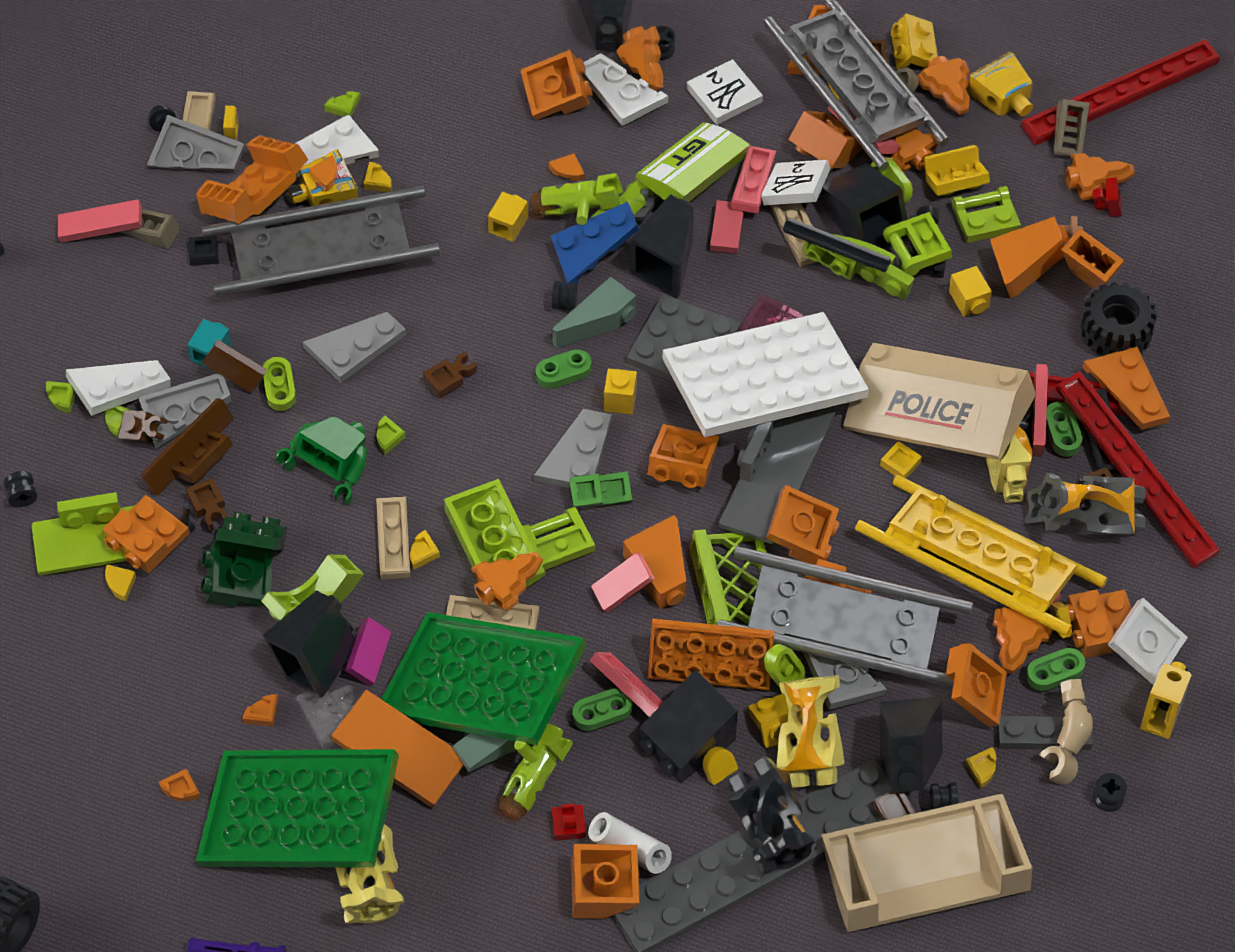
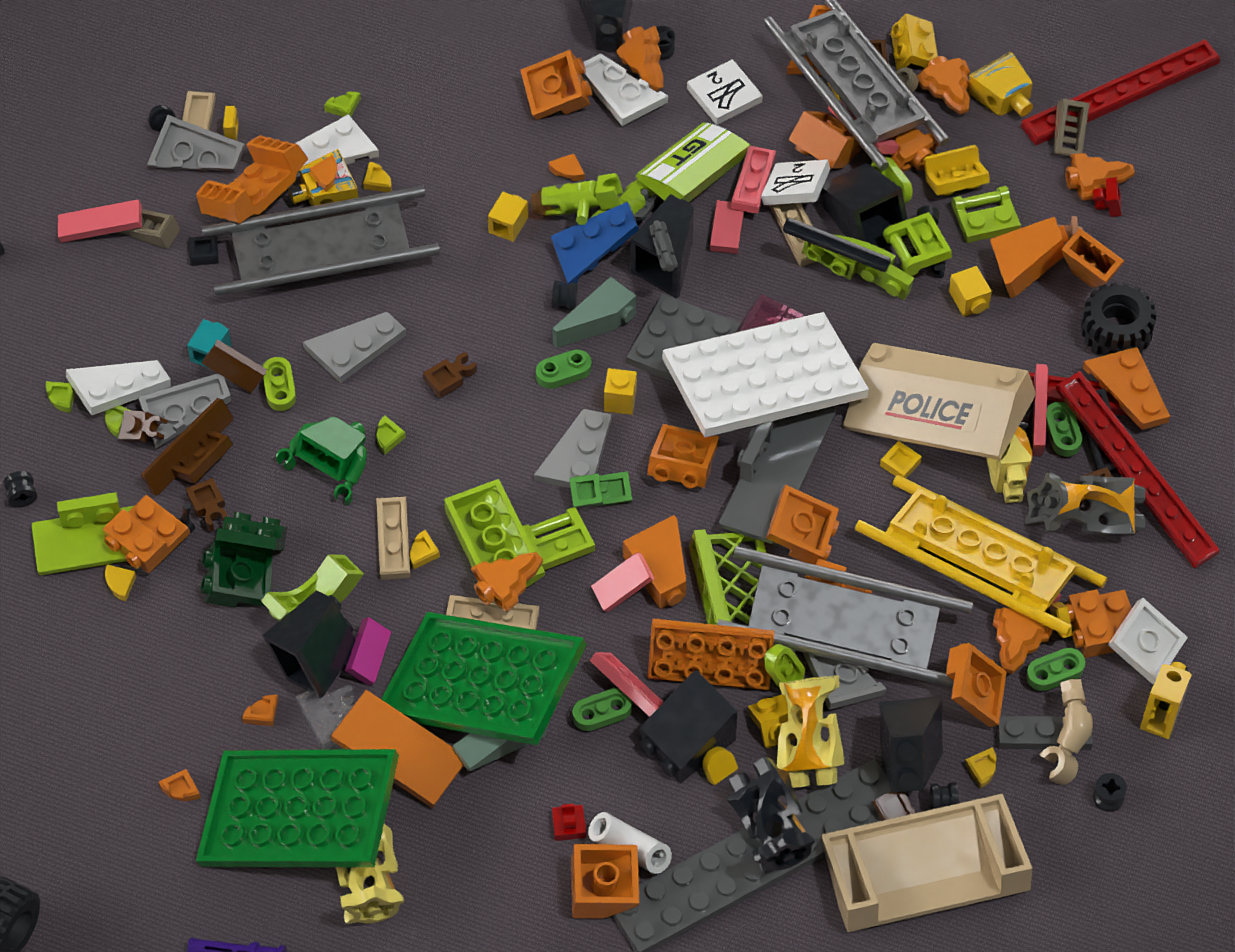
(533, 772): lime piece -> none
(663, 246): none -> dark grey axle

